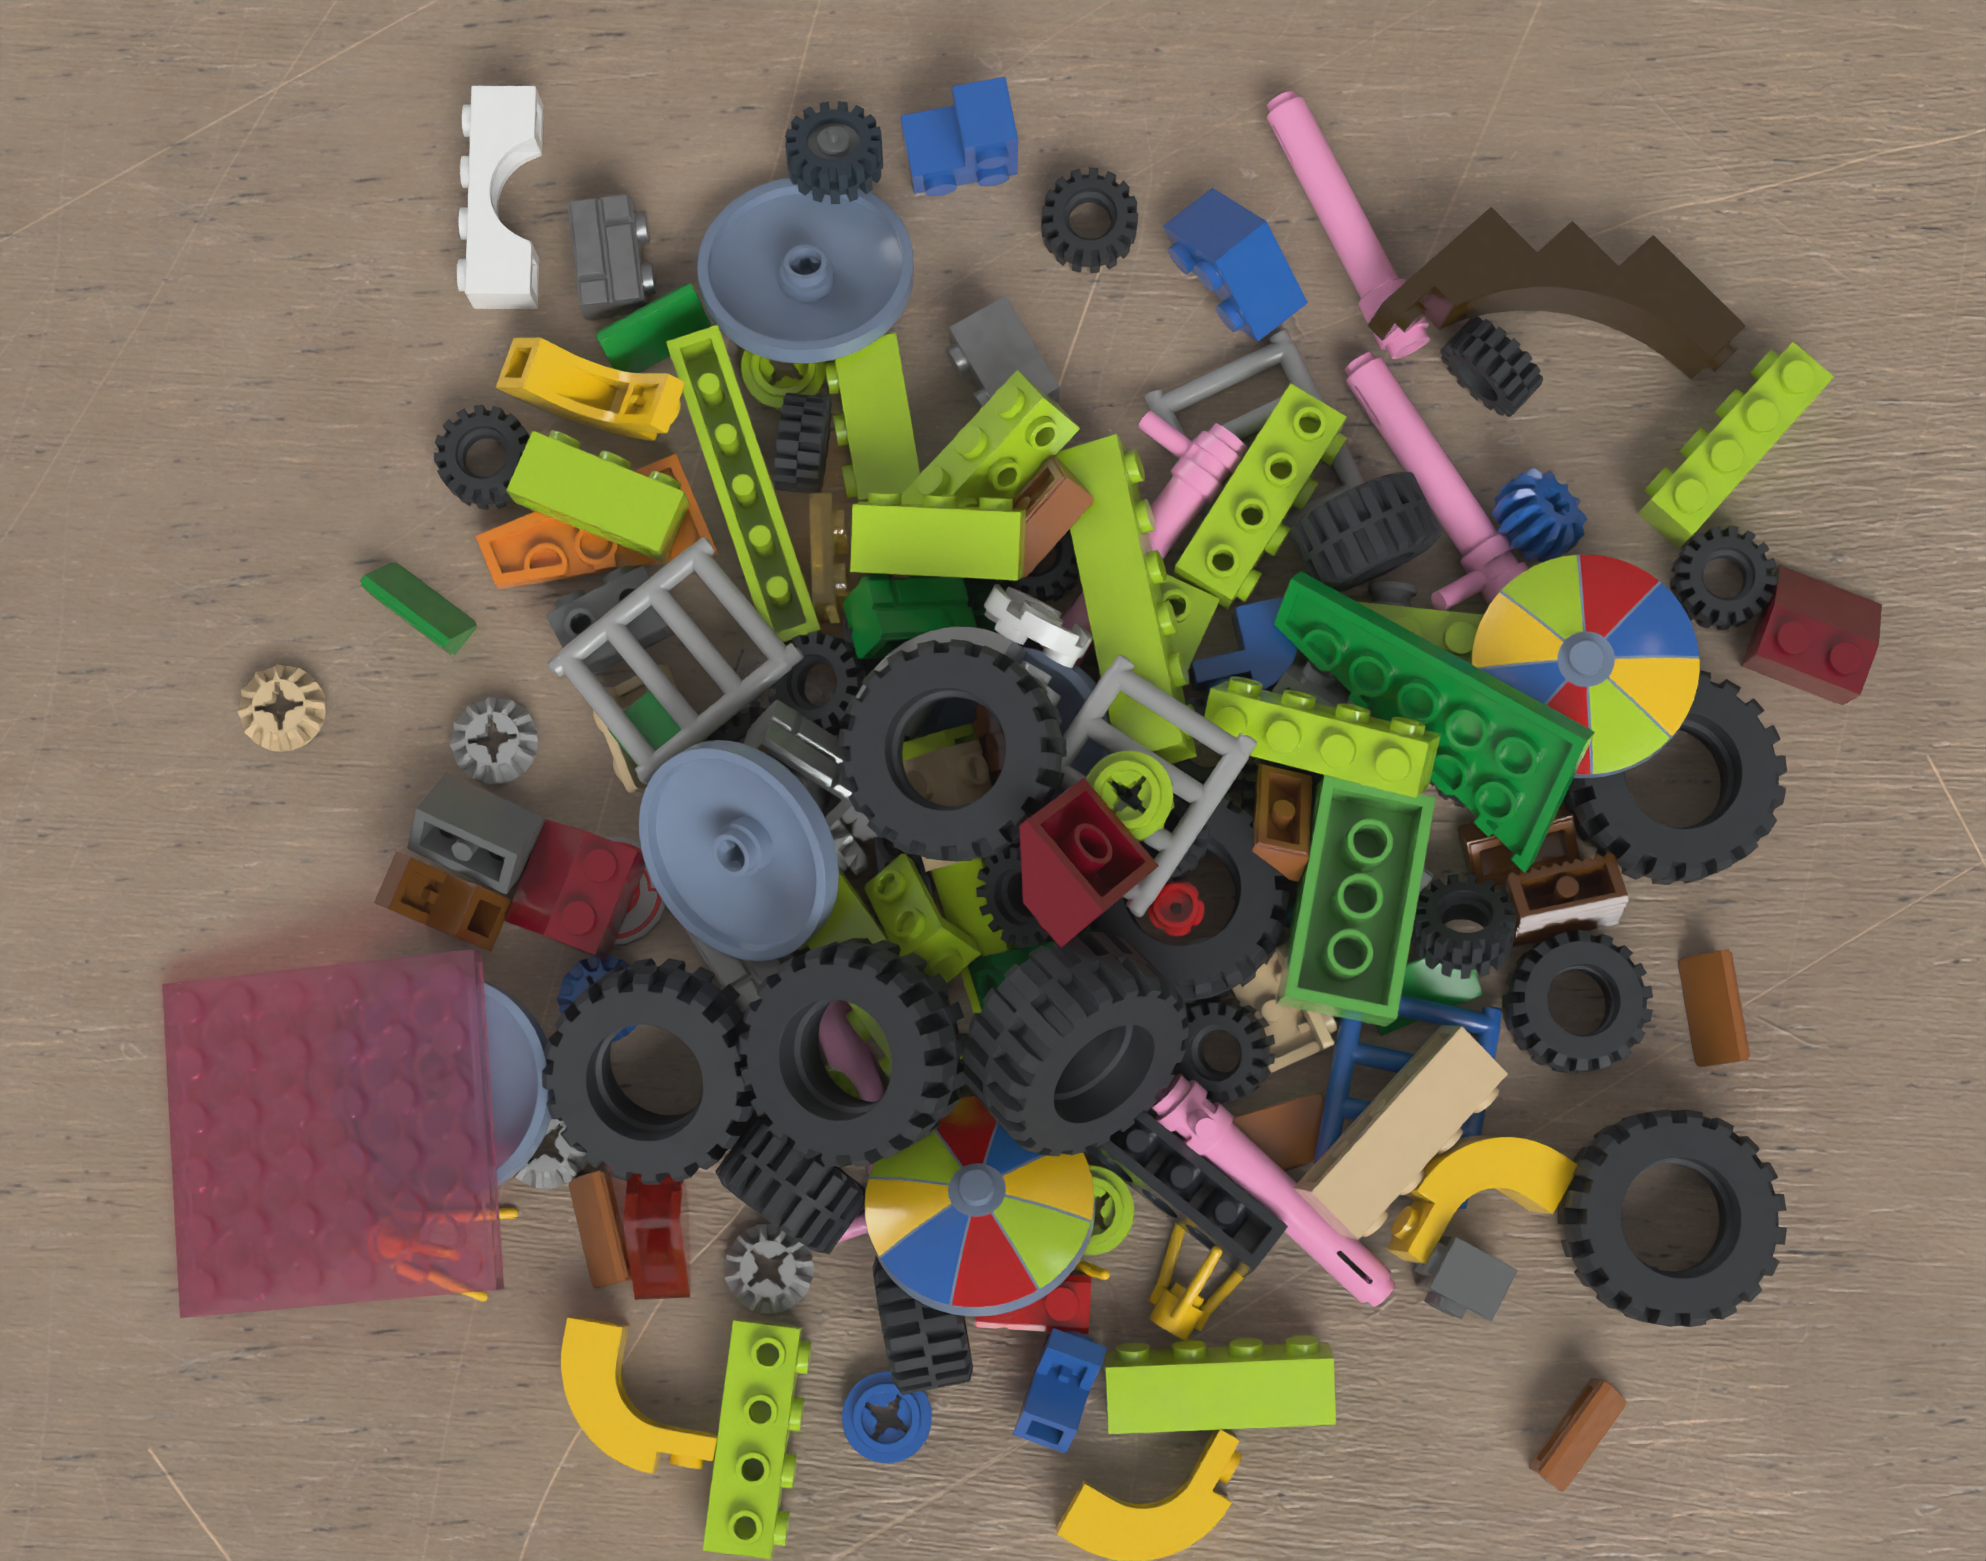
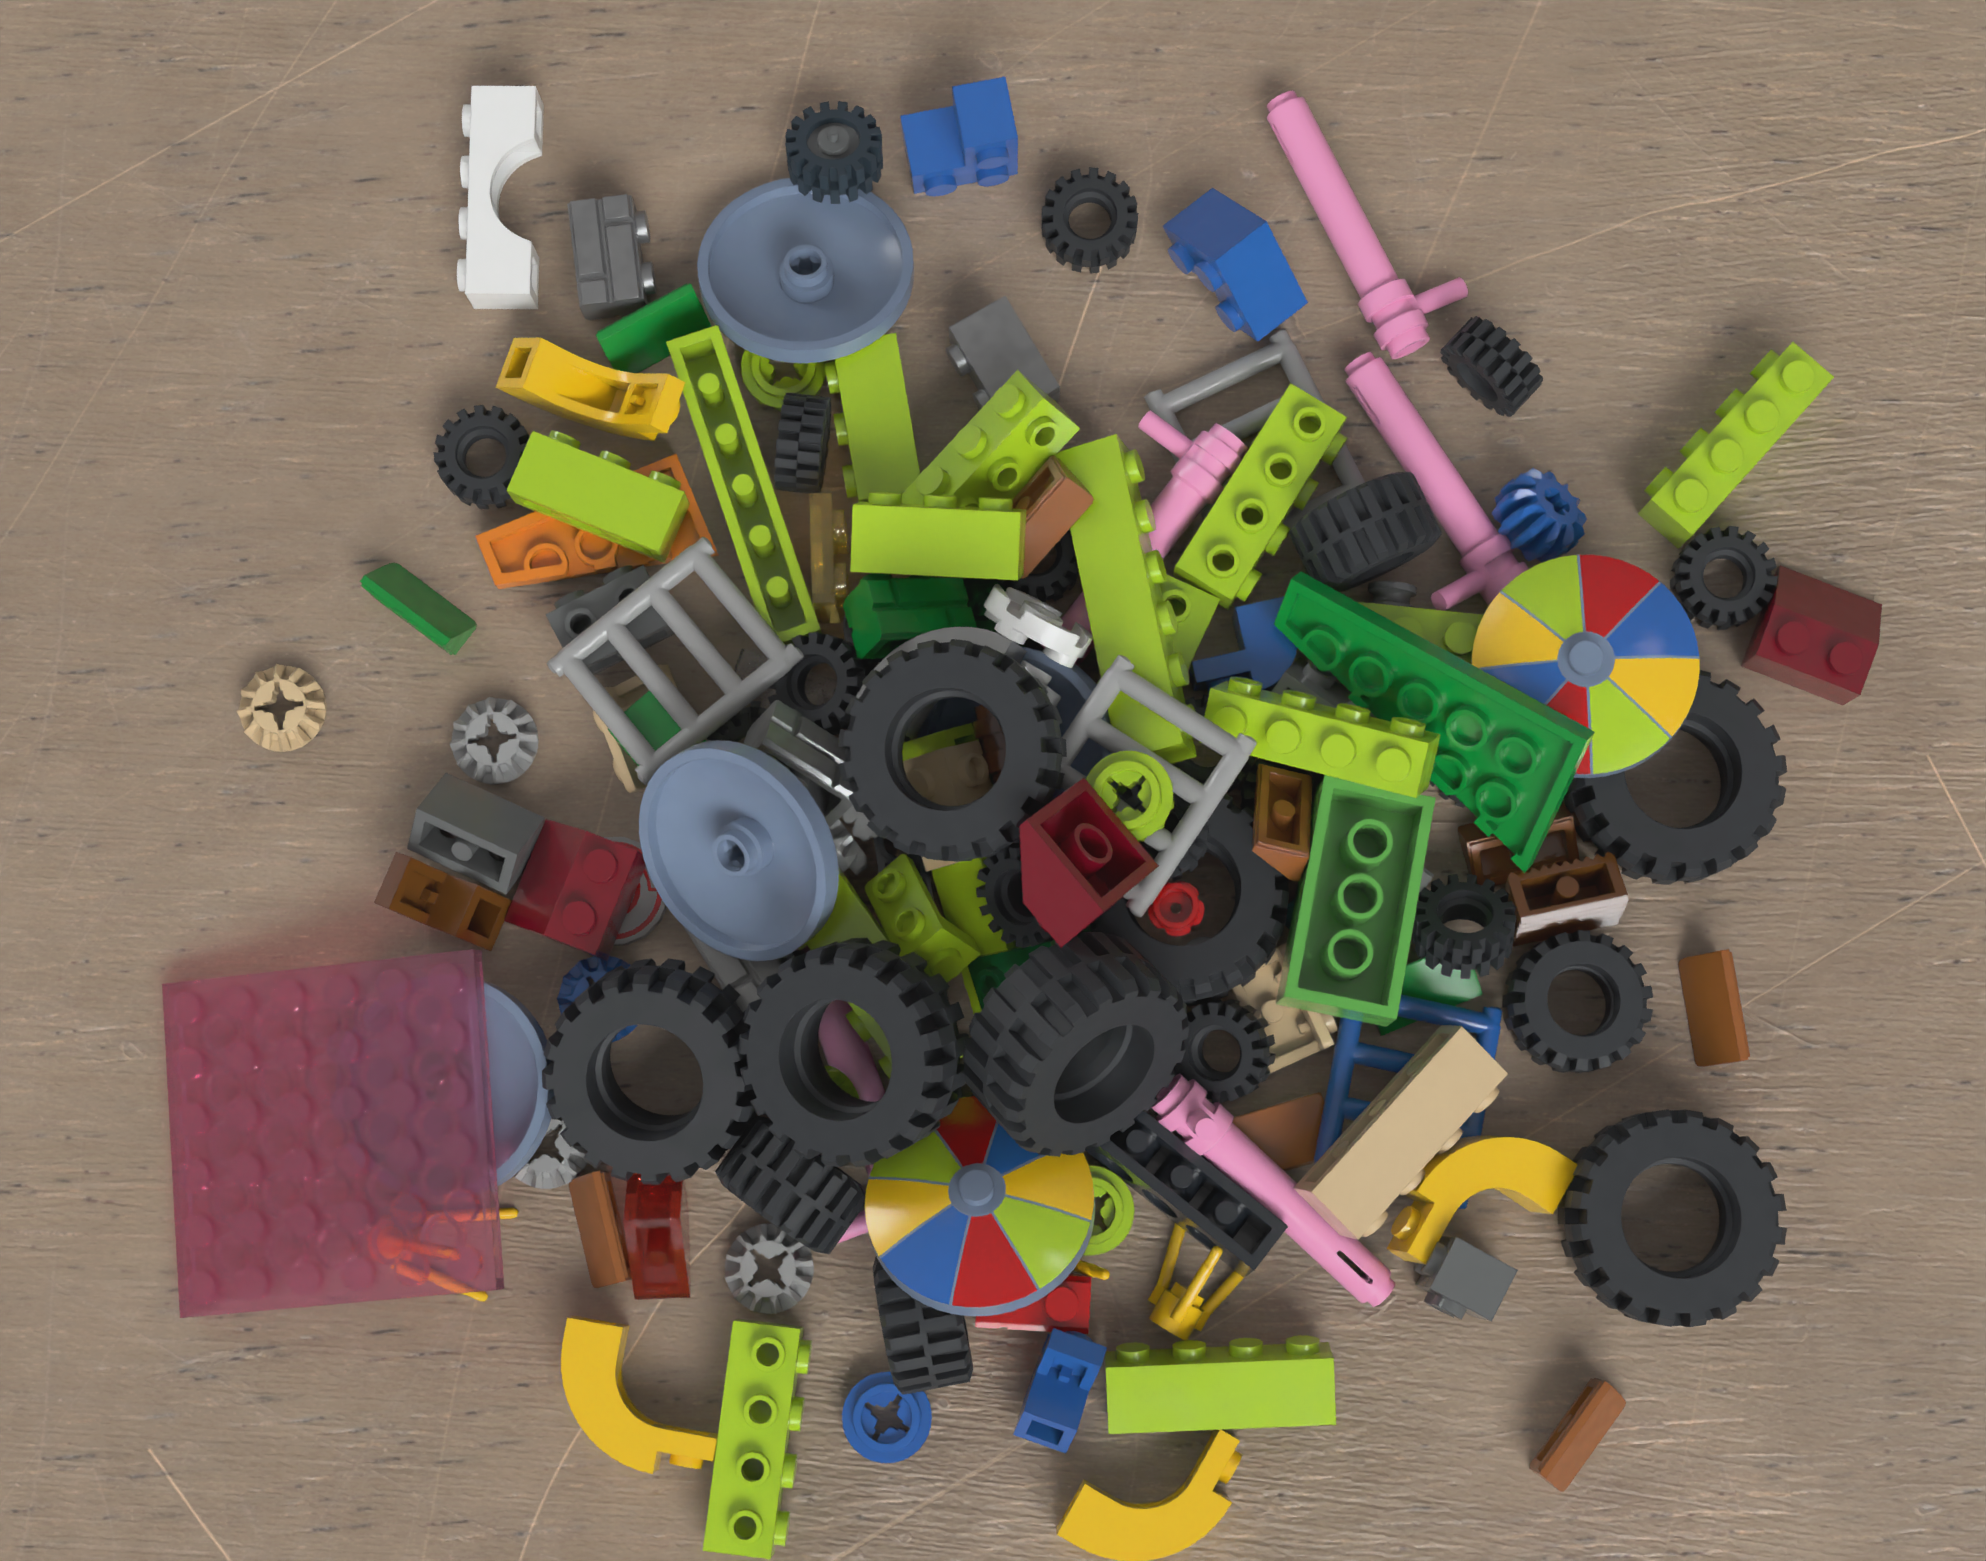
(1498, 271): dark brown arch -> none

